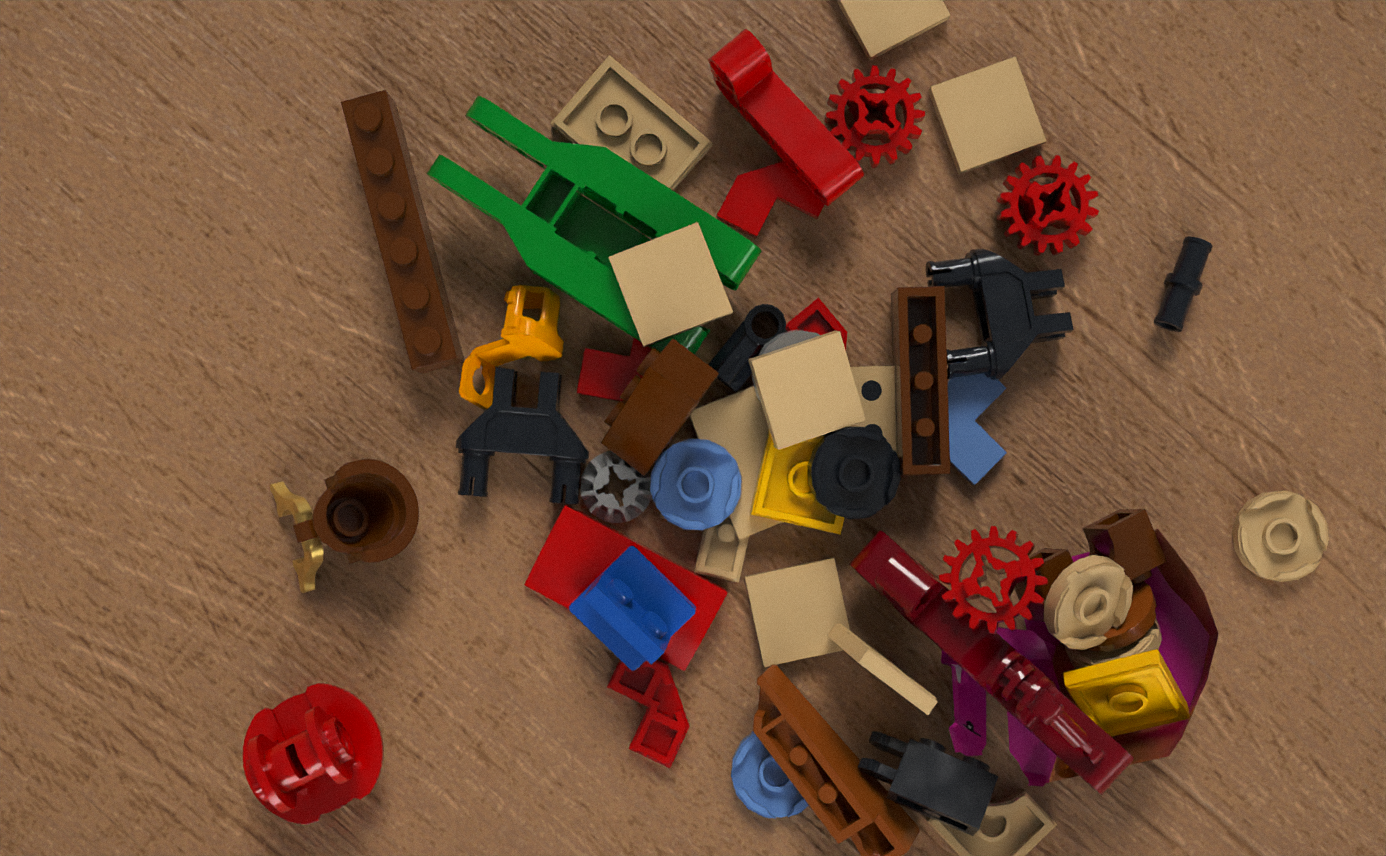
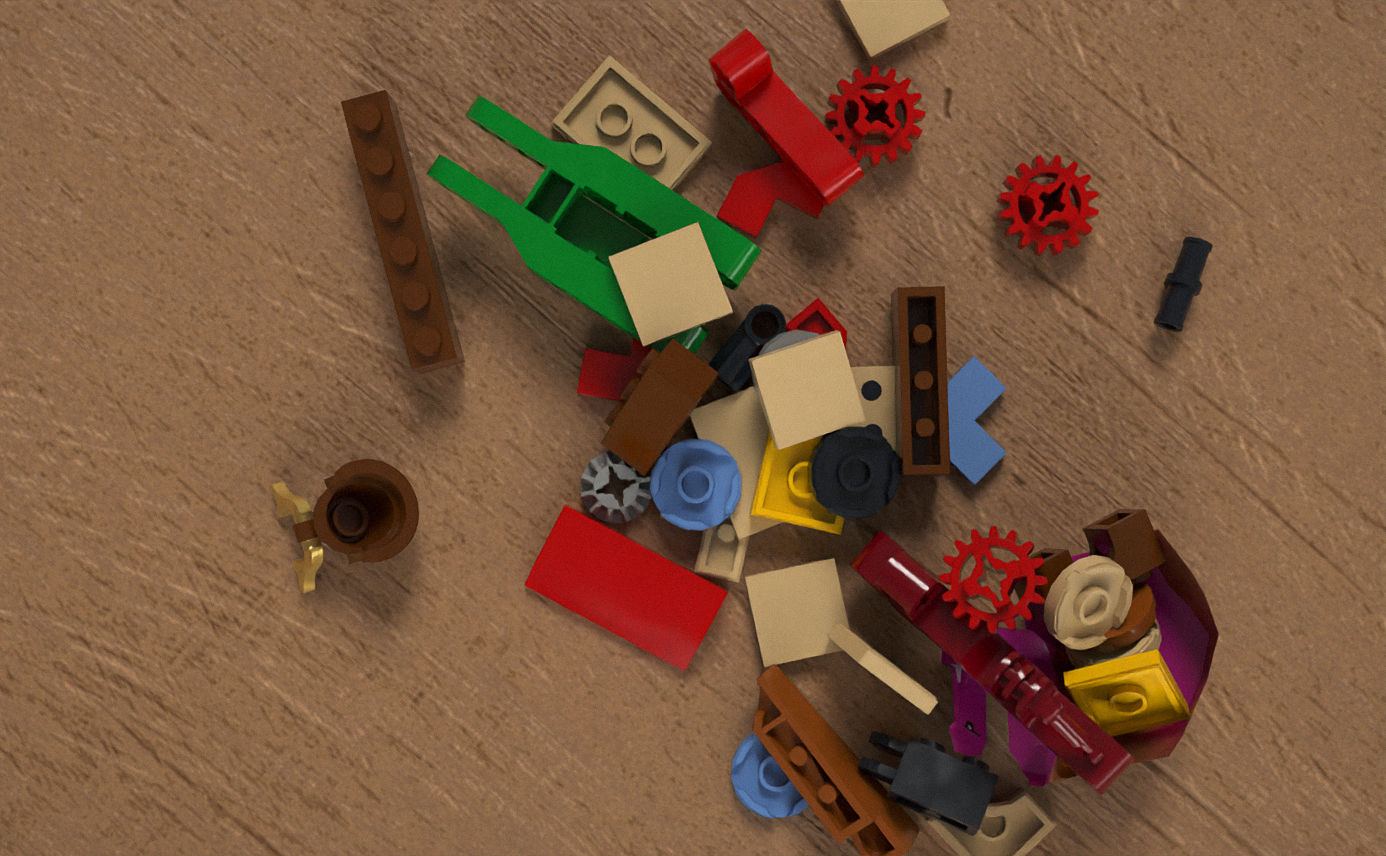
(313, 753): red piece -> none
(521, 339): light orange piece -> none
(522, 431): black connector -> none
(633, 609): blue bracket -> none
(664, 719): red tile -> none
(987, 115): tan tile -> none
(1003, 310): black connector -> none
(1280, 535): tan tile -> none

